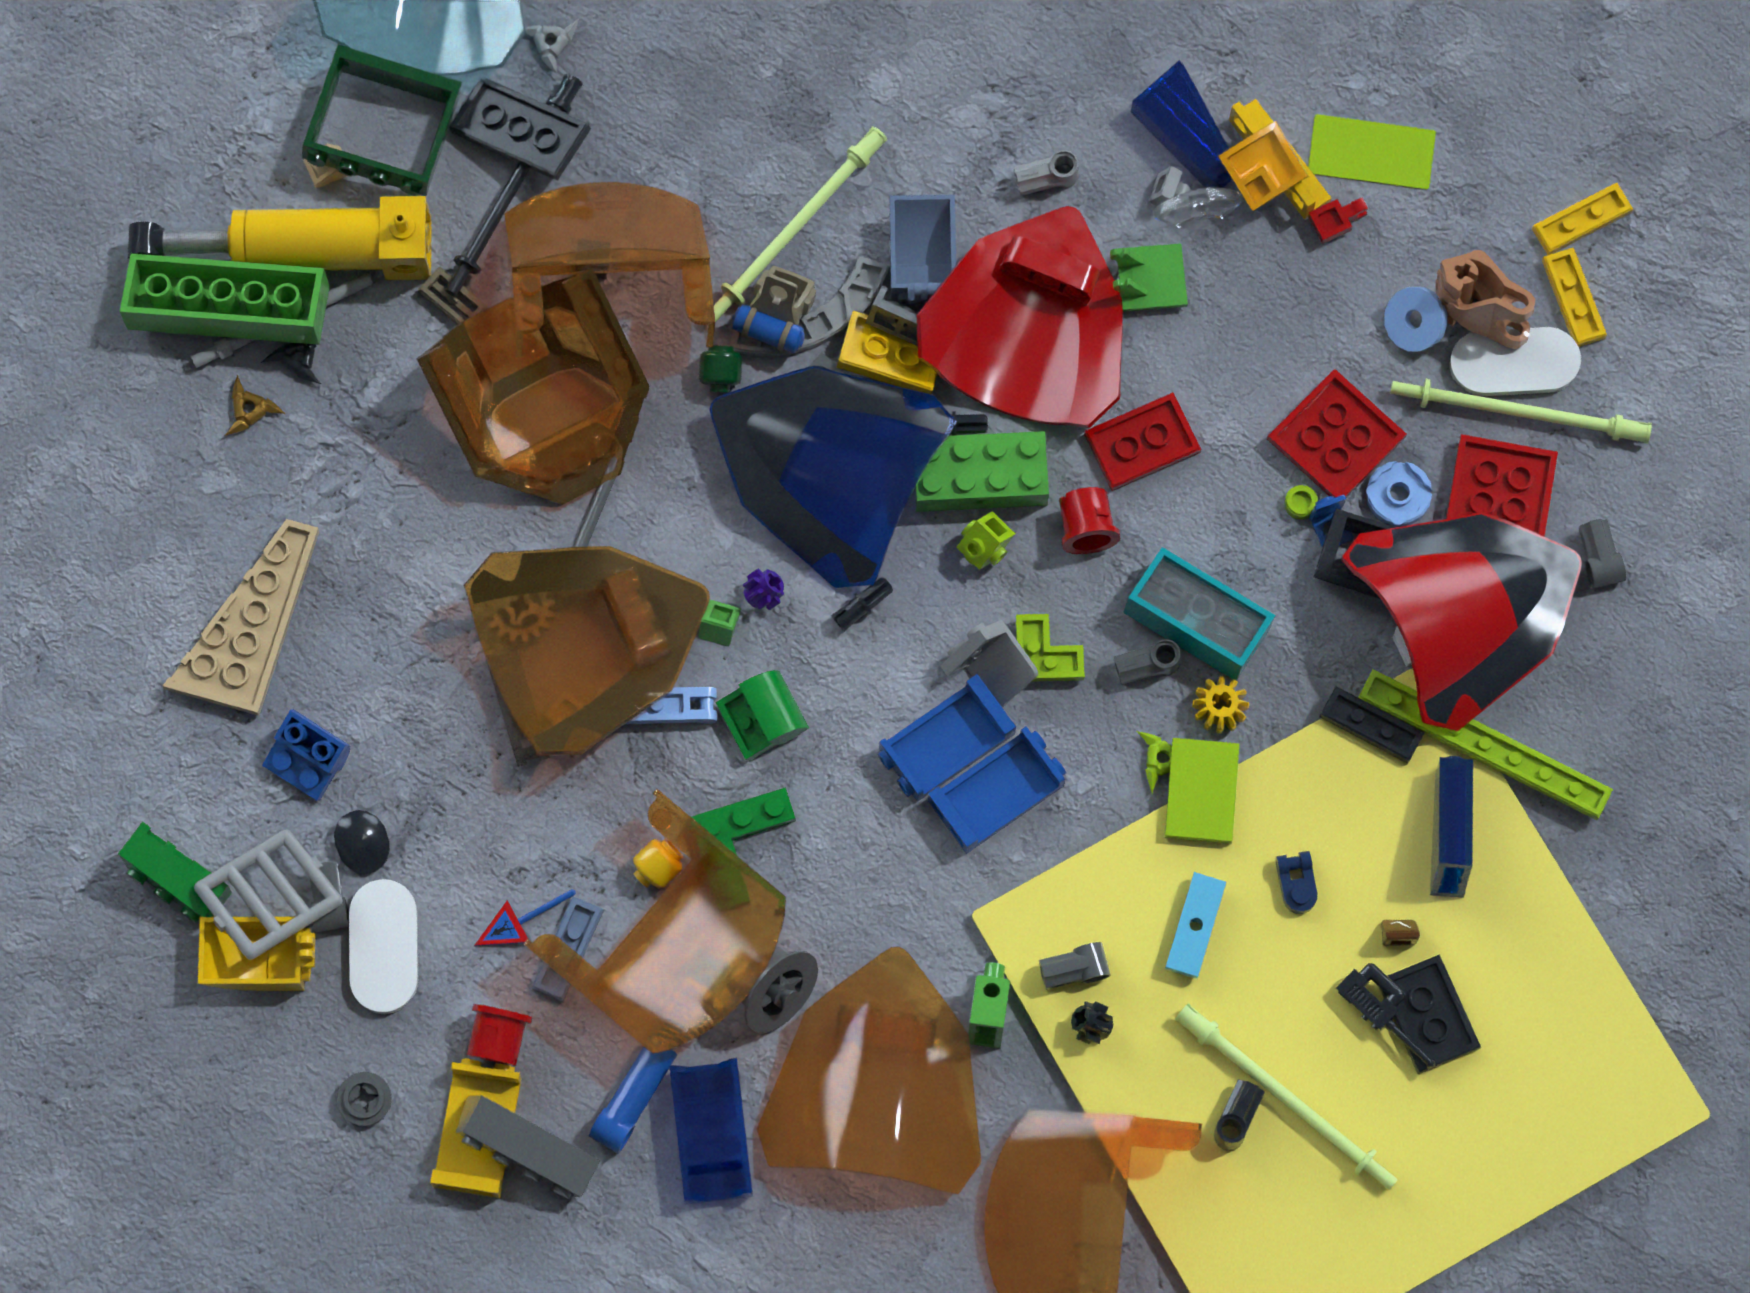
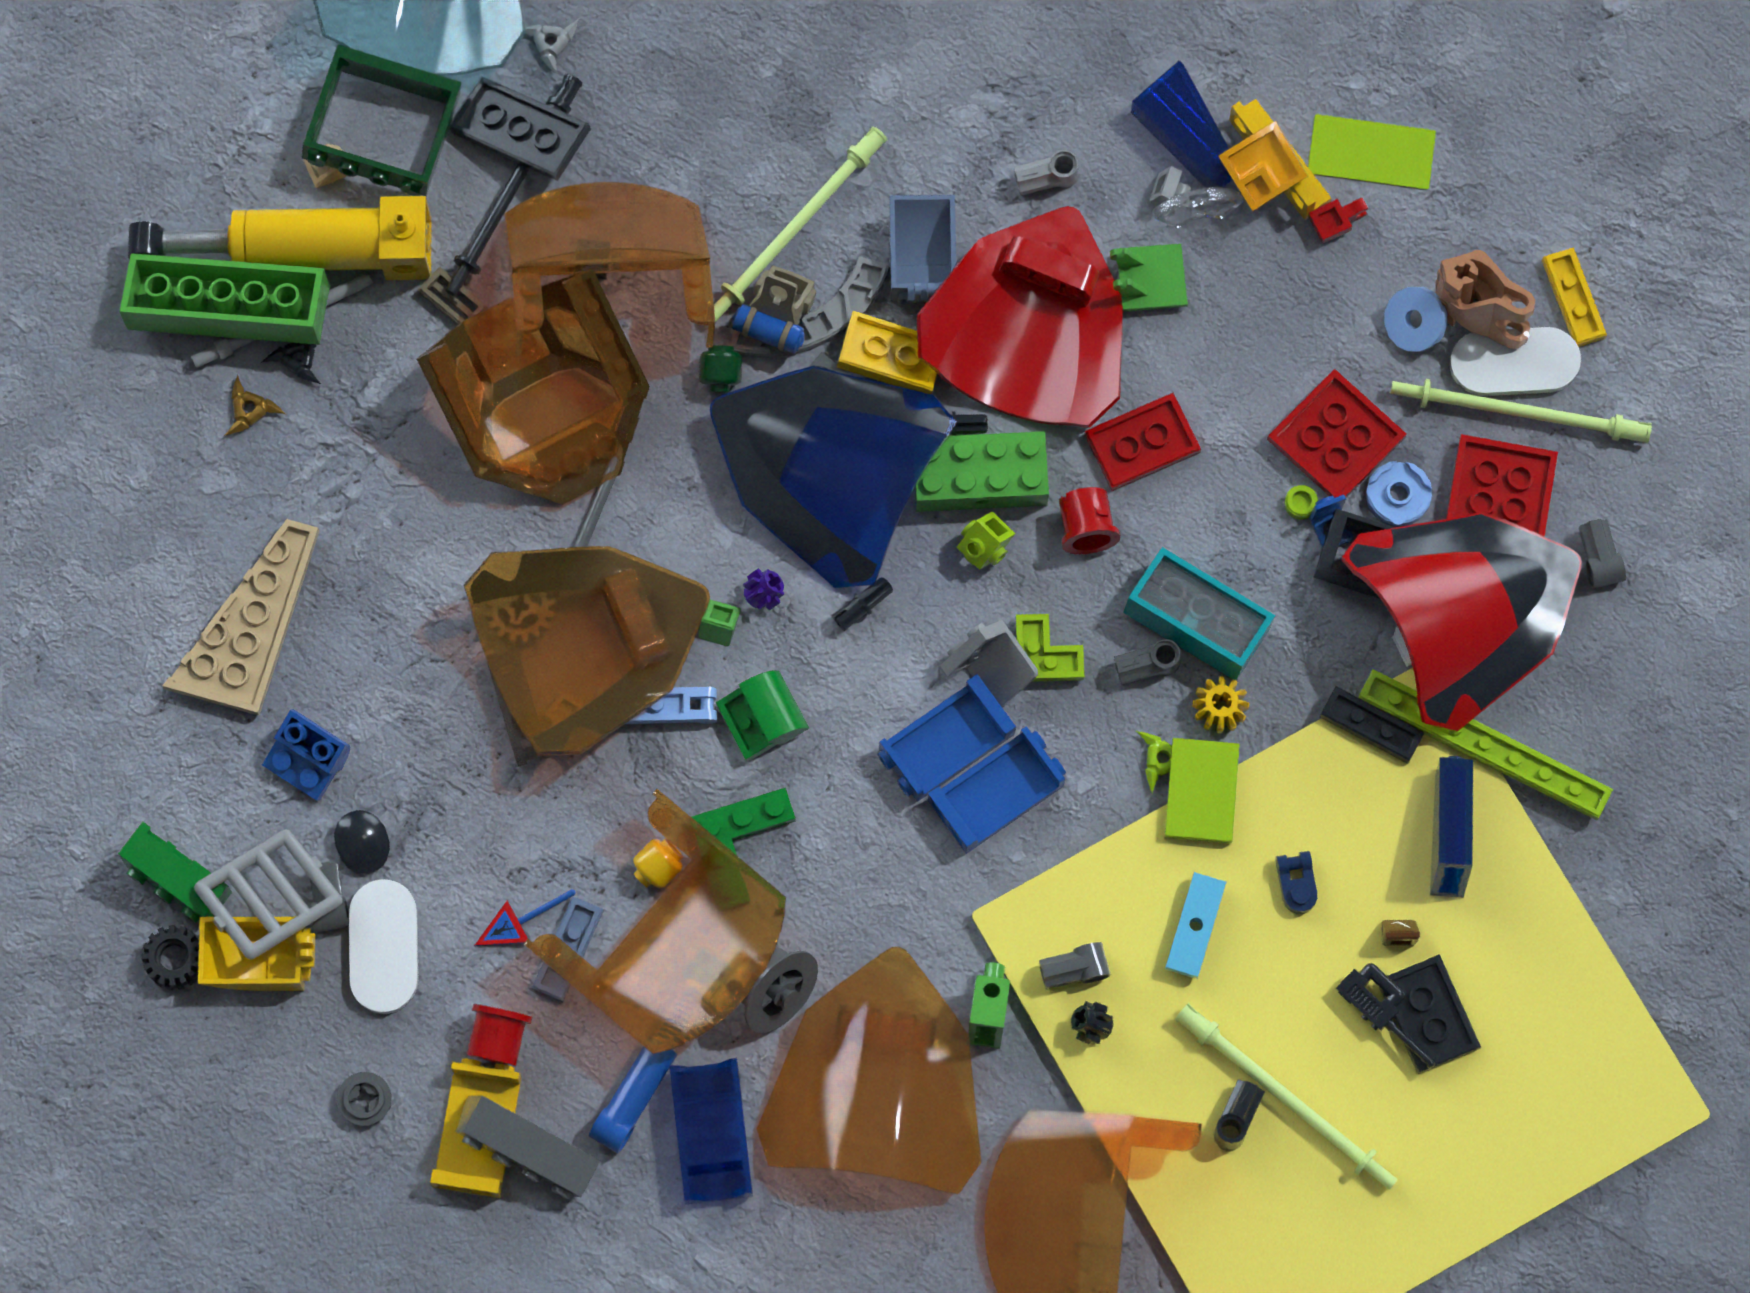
(155, 948): none -> black tyre
(893, 318): dark grey hinge -> none
(1582, 218): yellow tile -> none

